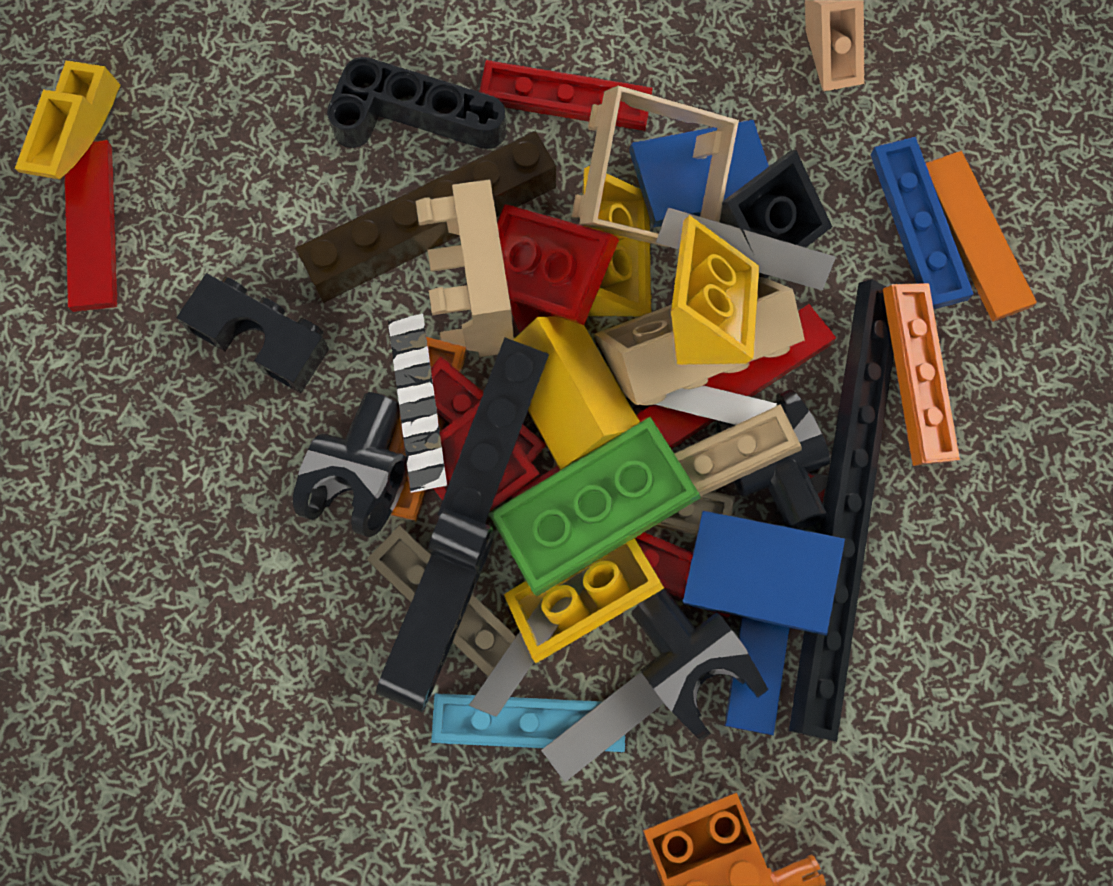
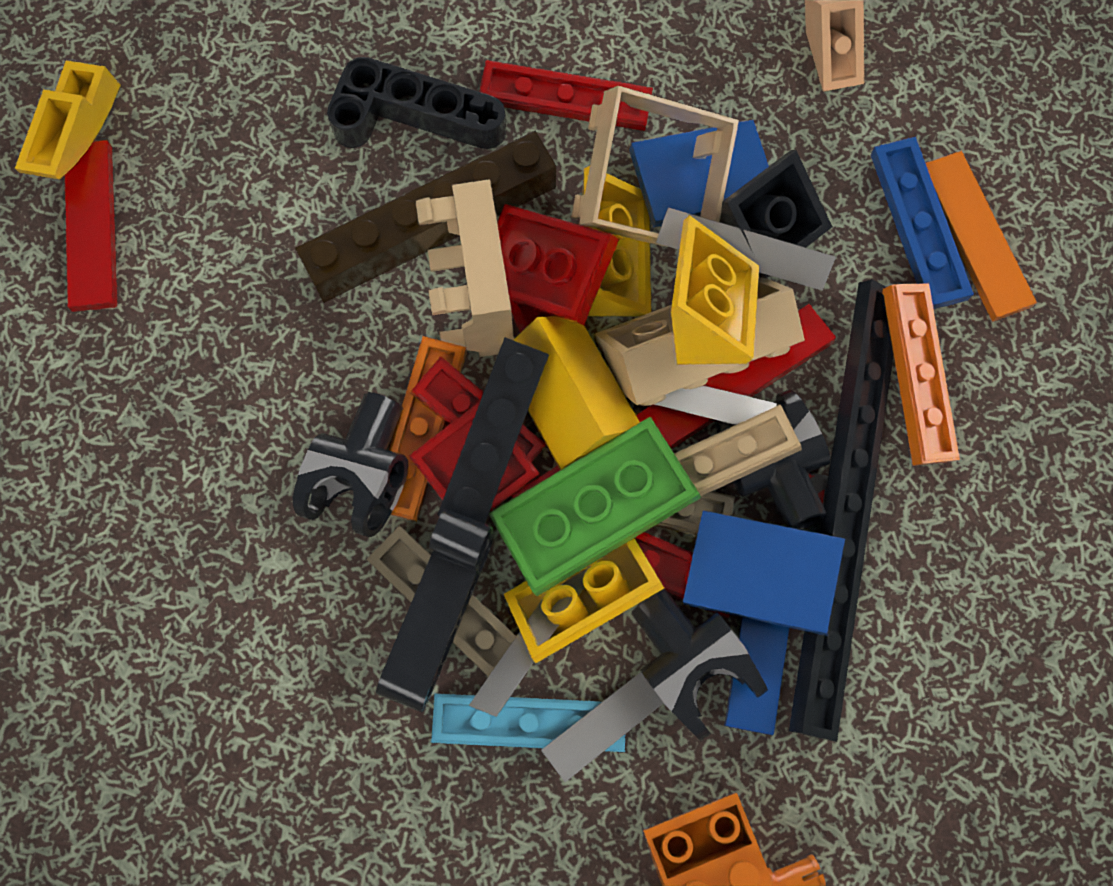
(223, 310): black arch -> none
(417, 403): sticker -> none

